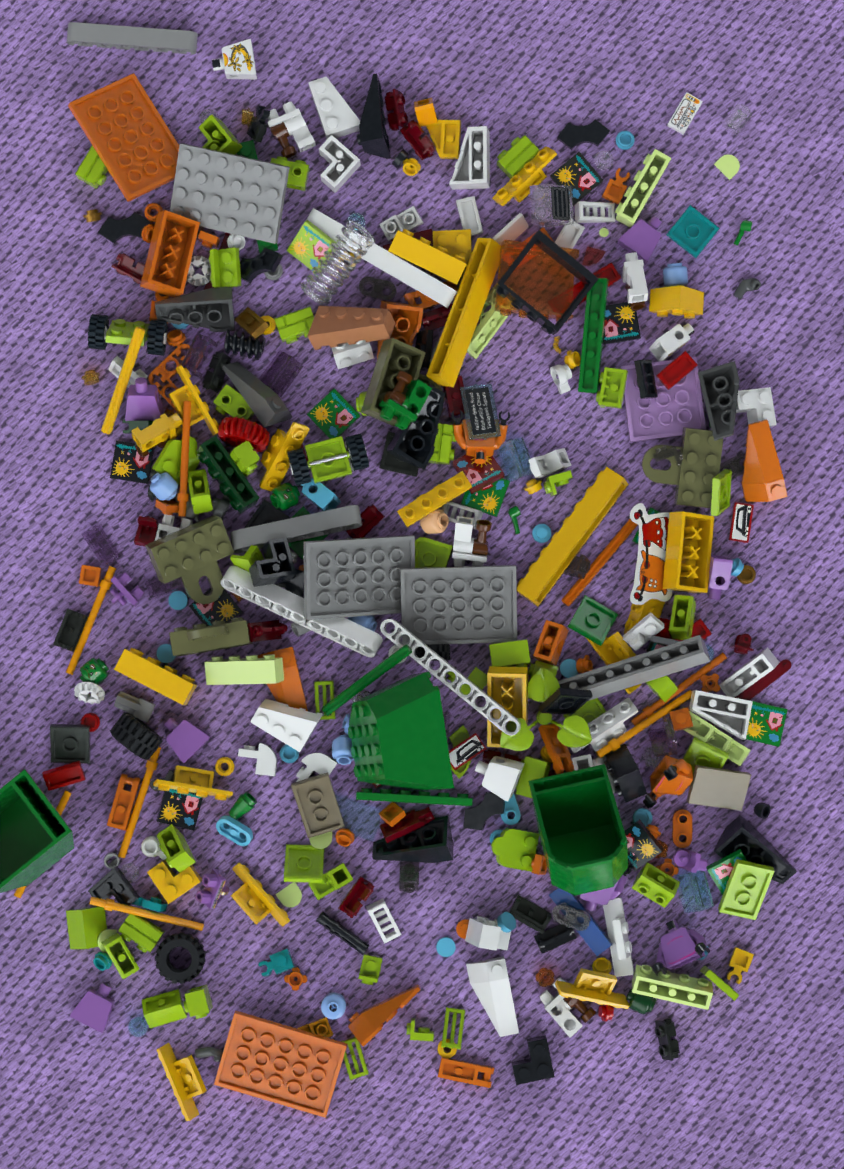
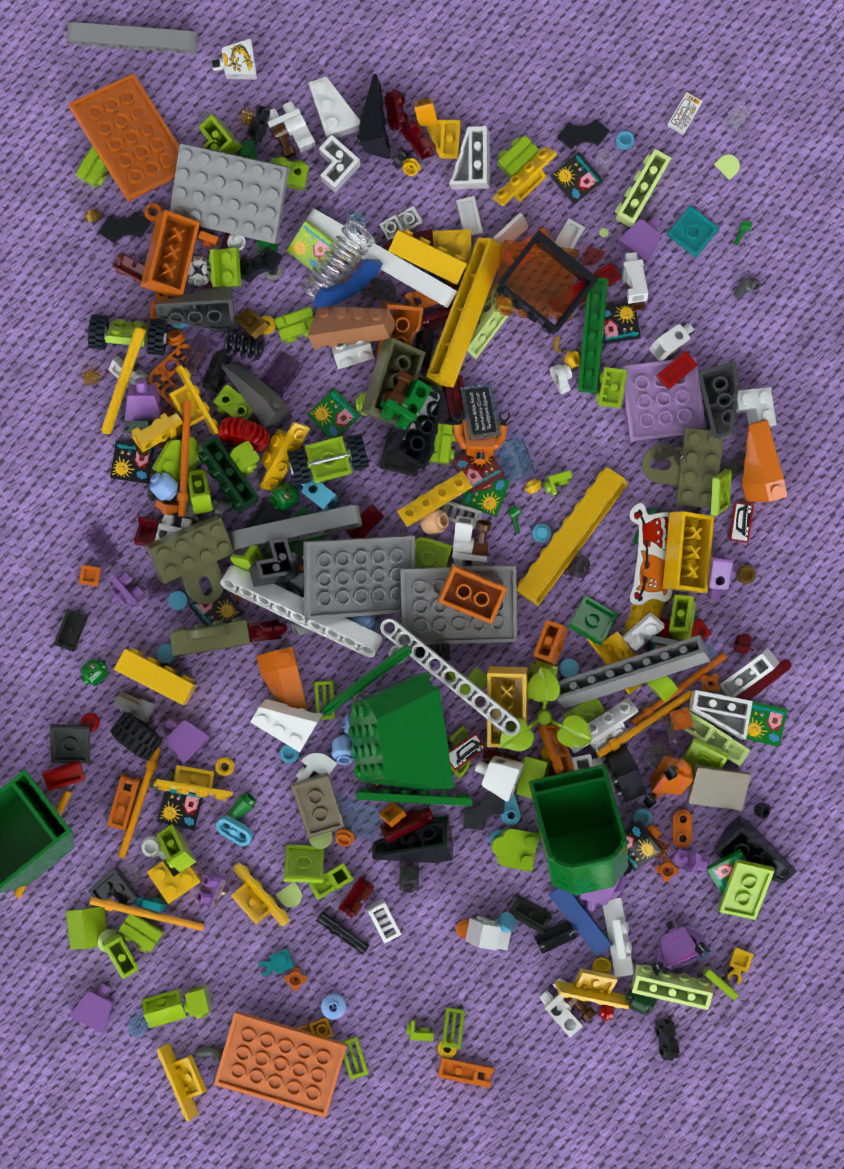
(82, 690): white gear -> none
(102, 961): teal plate -> none
(104, 585): light orange bar -> none
(114, 863): light grey hinge -> none
(147, 233): orange plate -> none
(168, 970): black tyre -> none
(244, 670): yellowish green brick -> none
(265, 758): white brick -> none
(339, 293): none -> blue tile
(370, 969): lime bracket -> none
(371, 1020): orange wedge -> none
(445, 946): medium azure tile -> none
(472, 593): none -> orange brick
(492, 987): white wedge -> none
(510, 654): lime brick -> none
(537, 1066): black brick -> none
(539, 864): orange plate -> none
(545, 982): clear orange plate -> none
(549, 463): white brick -> none
(551, 205): clear slope -> none
(565, 701): black tile -> none
(571, 917): clear smoke plate -> none
(579, 218): white slope -> none
(584, 664): orange plate -> none
(599, 562): orange axle -> none
(615, 188): orange plate -> none
(645, 379): black plate -> none
(655, 885): lime brick -> none
(675, 275): light blue head -> none
(676, 301): yellow brick -> none
(694, 891): clear light blue panel -> none
(737, 567): medium azure plate -> none

